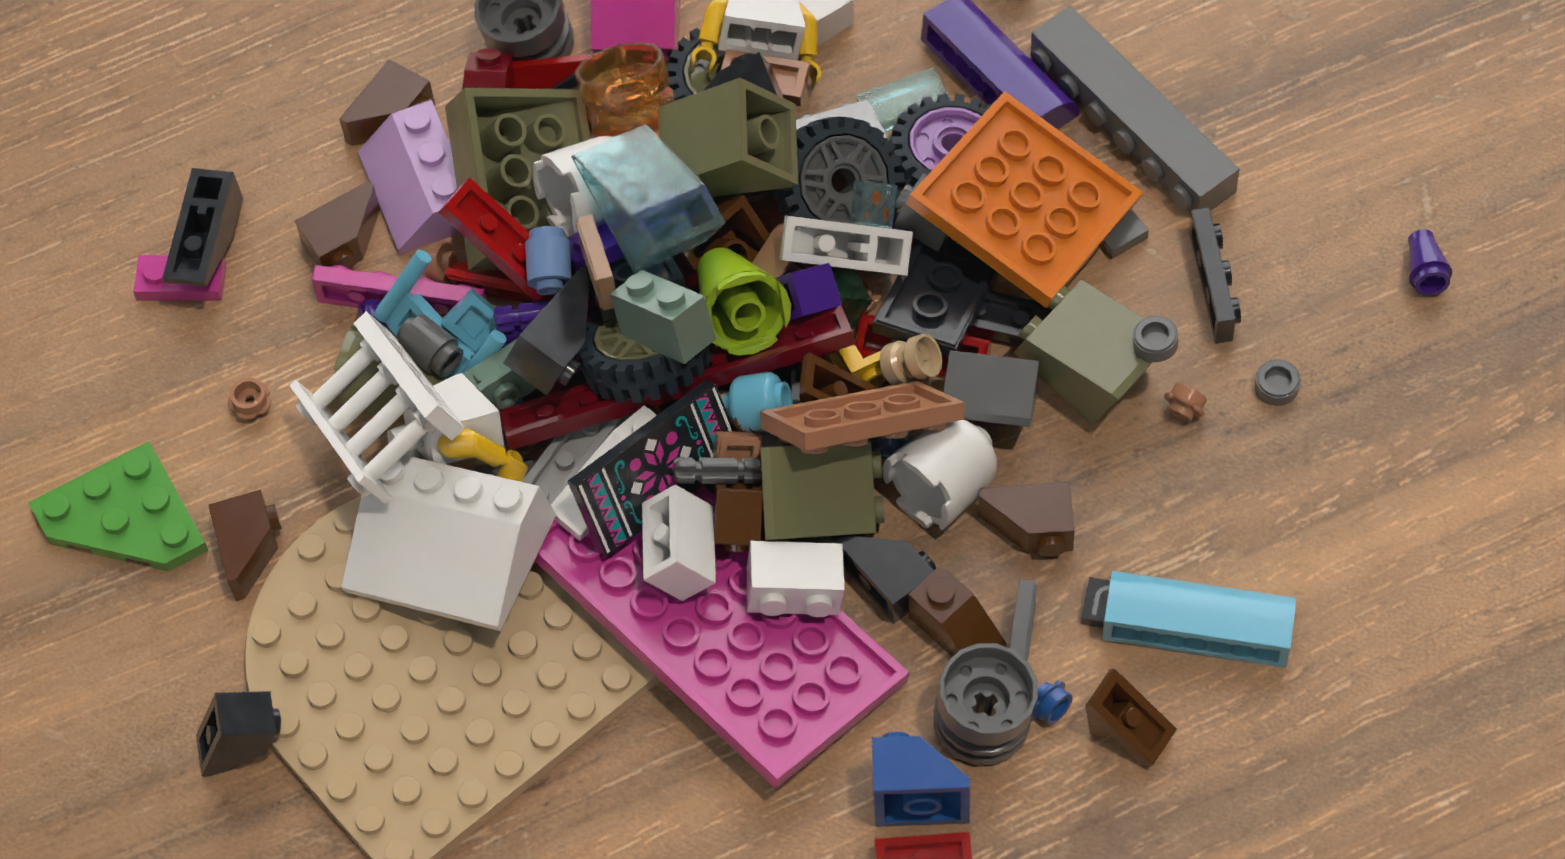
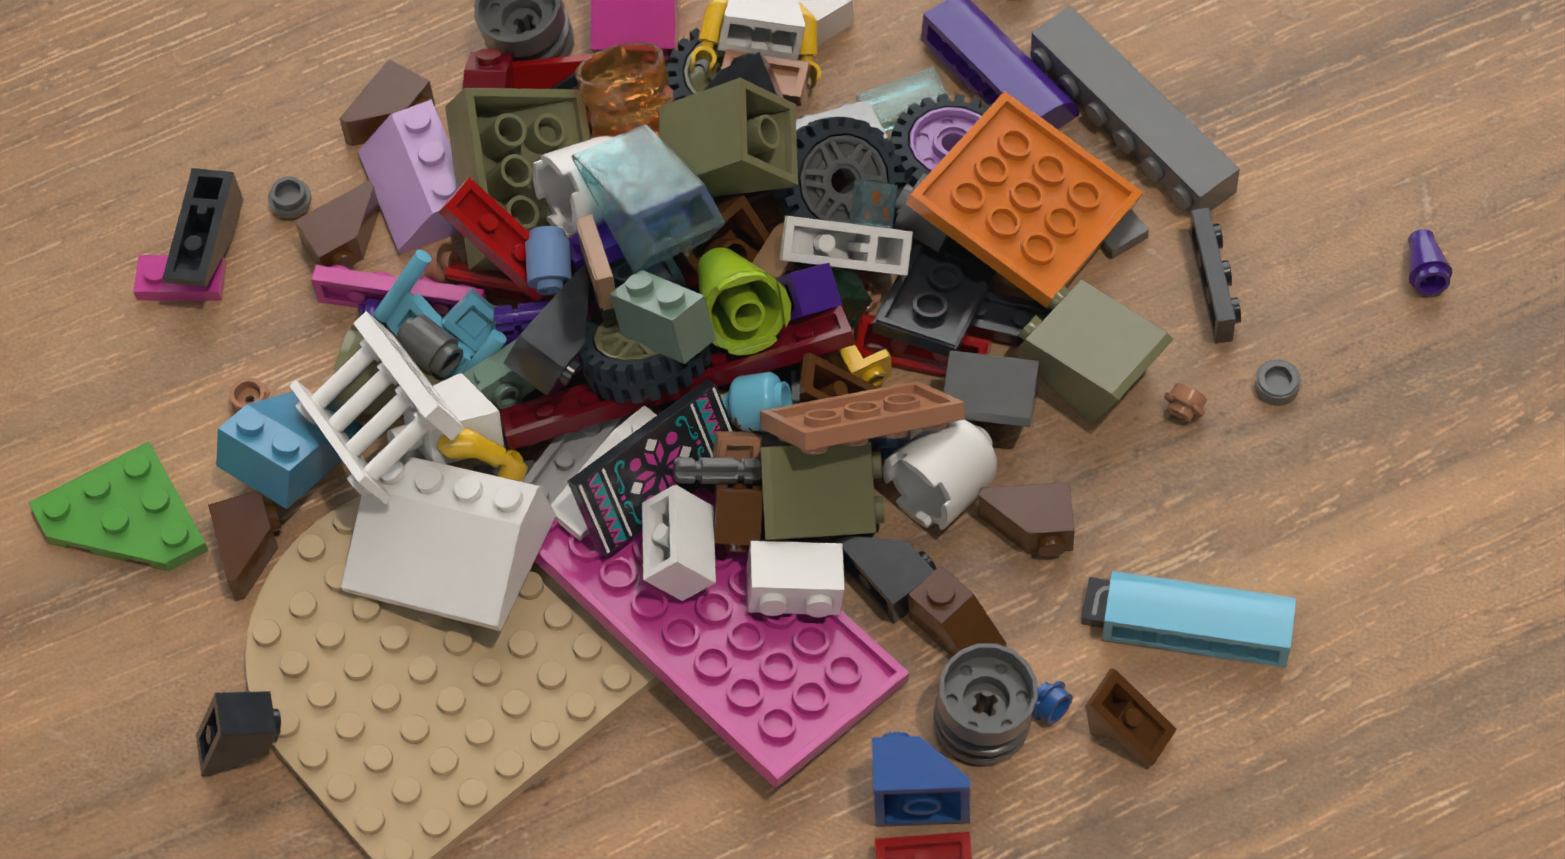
(276, 448): none -> dark azure slope
(289, 197): none -> dark grey plate
(912, 359): tan wheel -> none
(1023, 618): dark grey tile -> none
(1155, 338): dark grey tile -> none

